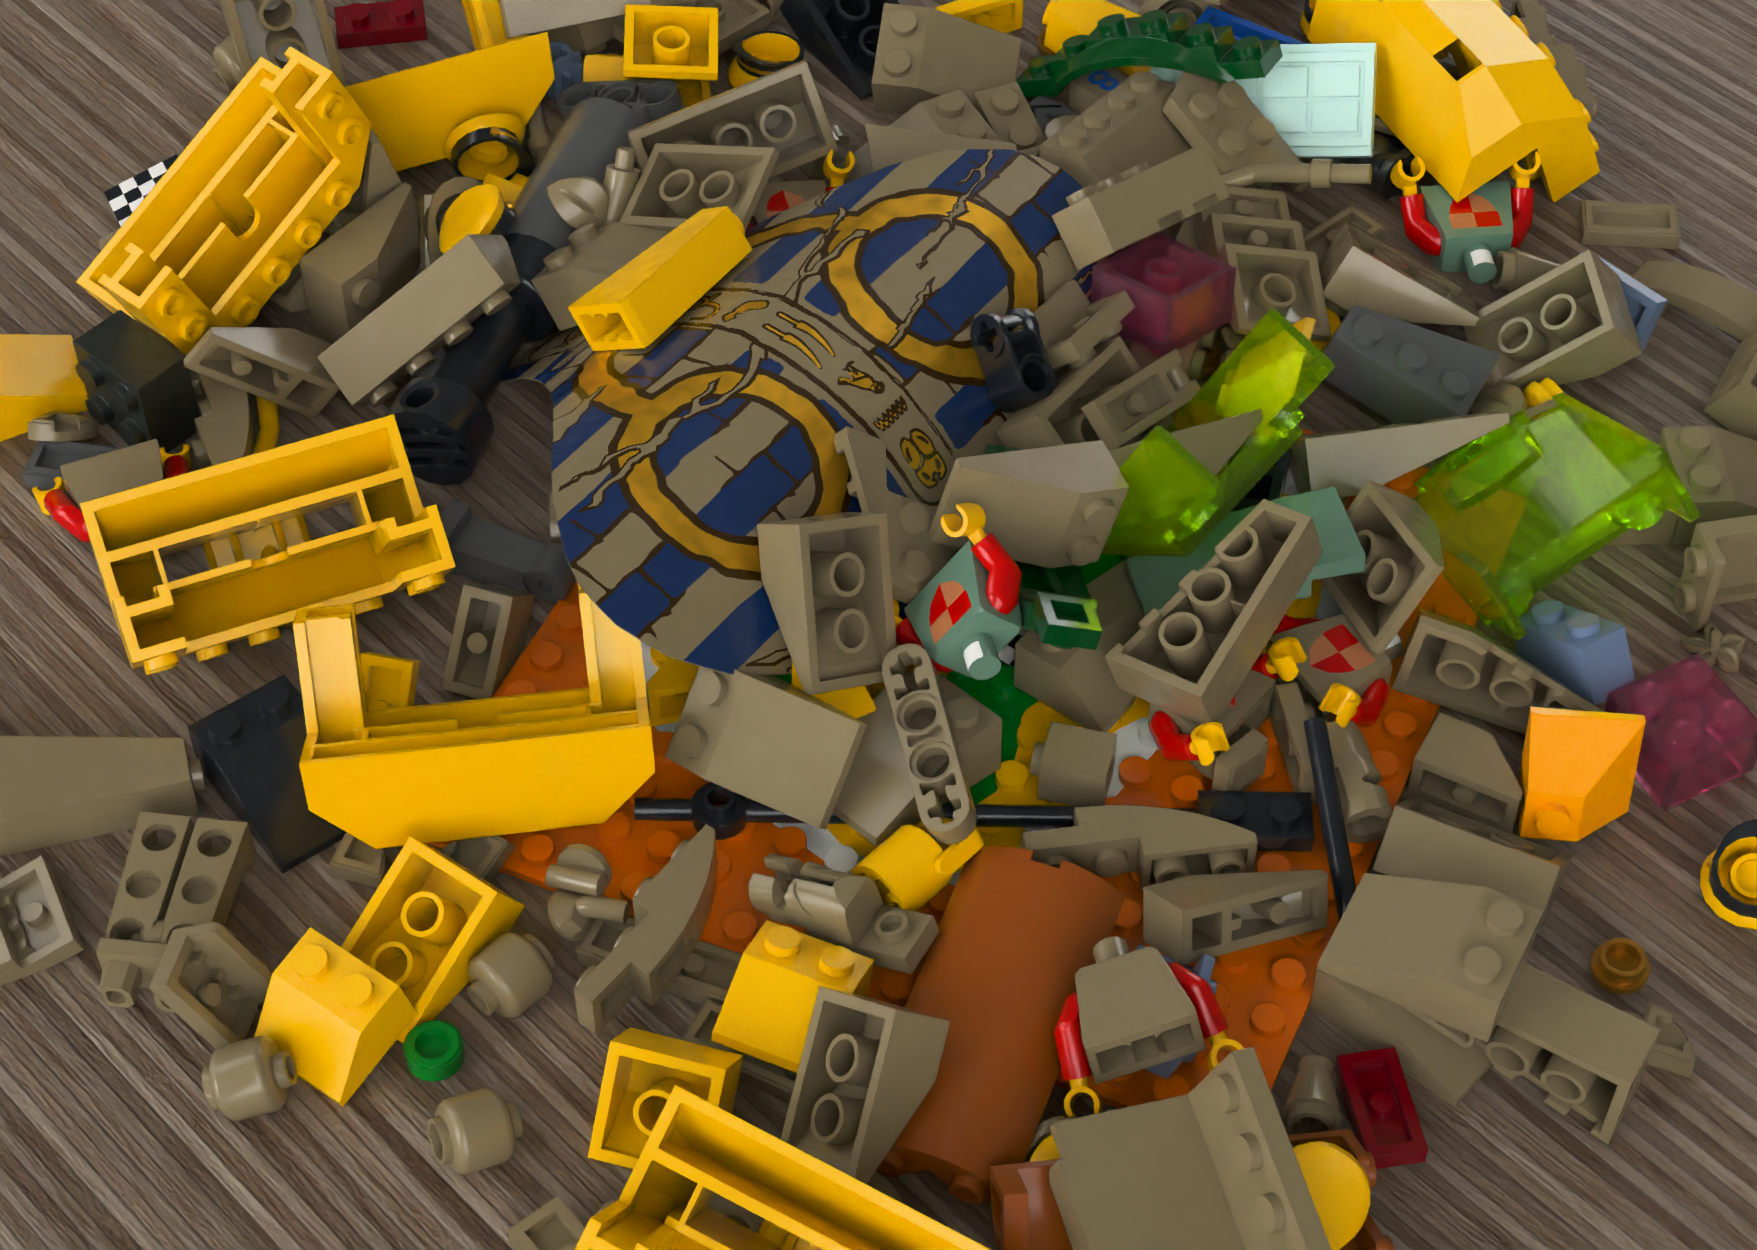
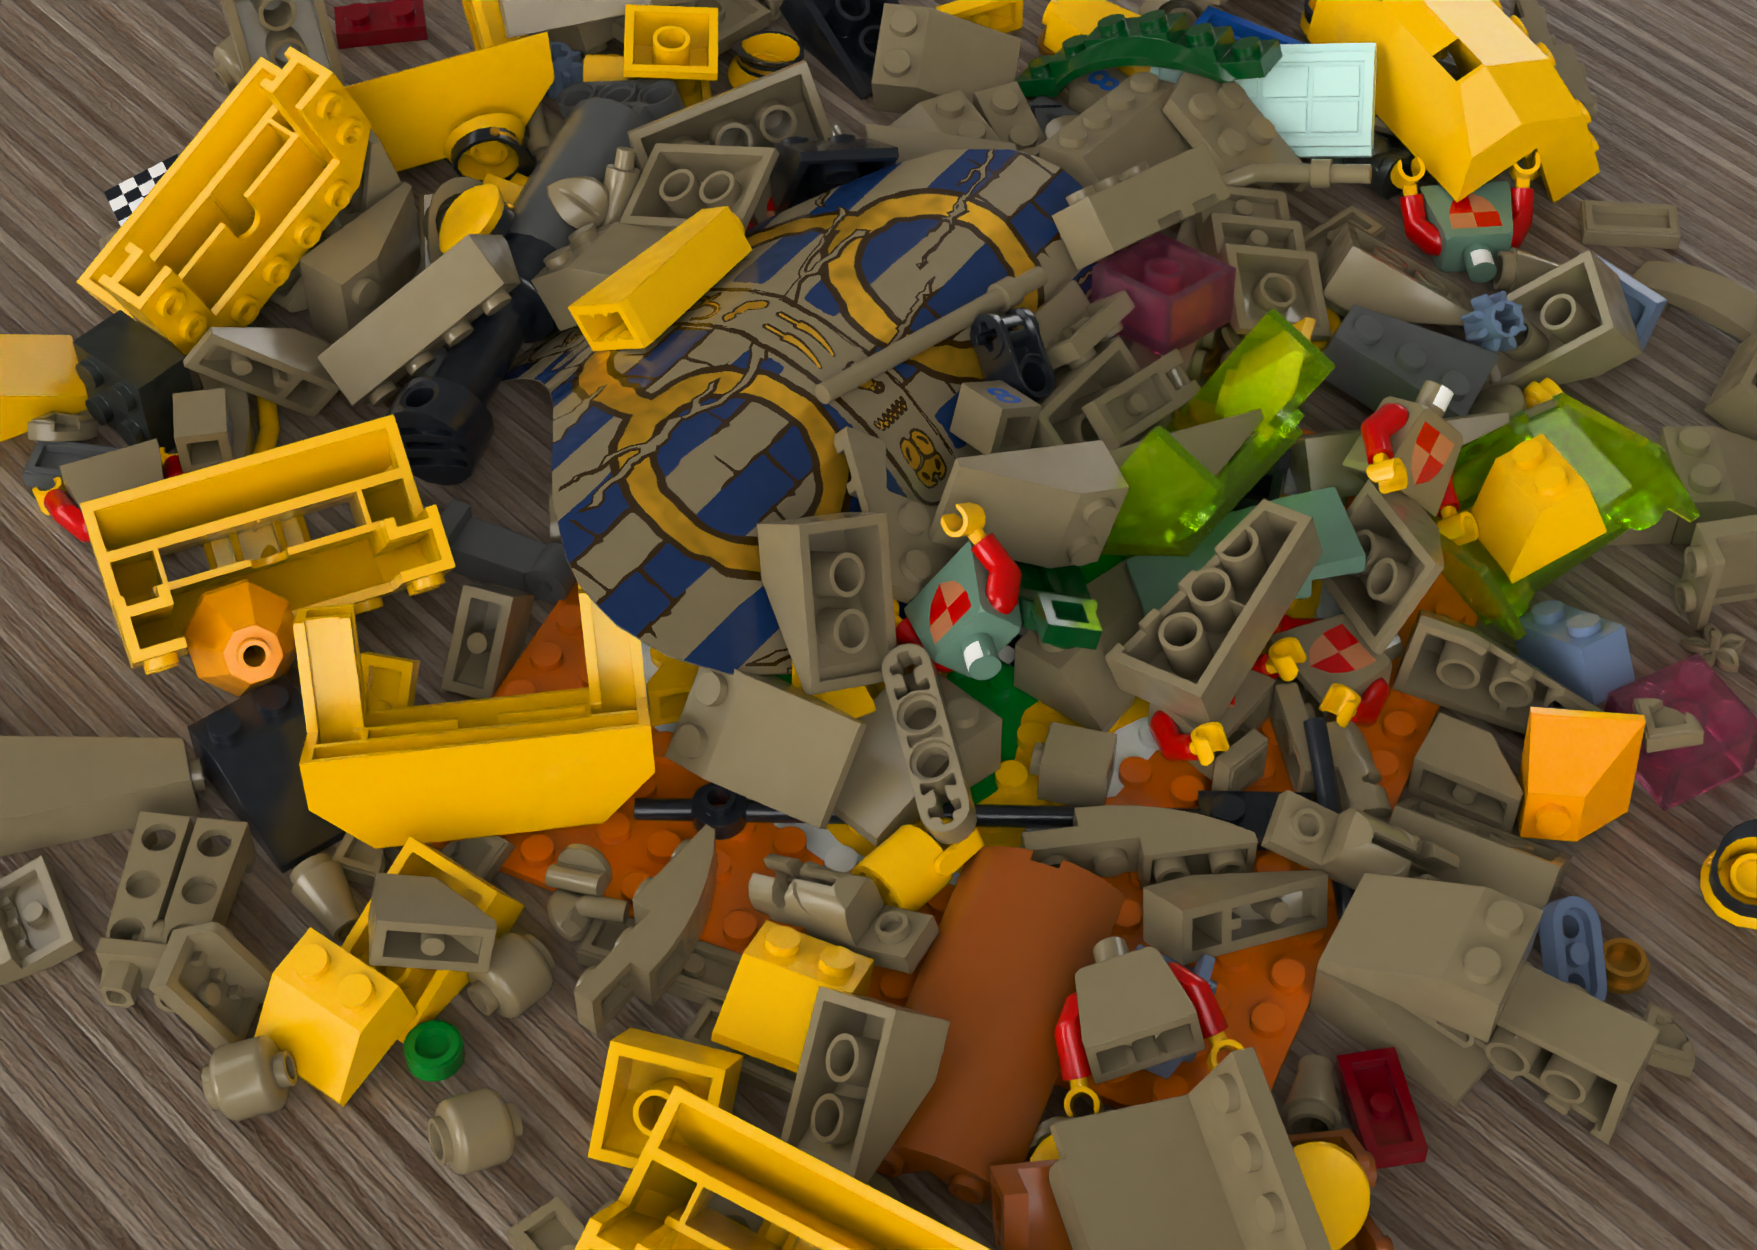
(202, 428): none -> dark tan brick
(230, 622): none -> light orange cone
(325, 893): none -> dark tan cone
(427, 926): none -> dark tan slope
(815, 167): none -> black slope
(994, 417): none -> dark tan brick
(1000, 297): none -> dark tan bar
(1350, 843): none -> dark tan plate
(1415, 453): none -> torso
(1494, 322): none -> sand blue gear
(1534, 509): none -> yellow slope
(1578, 953): none -> sand blue plate
(1666, 726): none -> dark tan tile

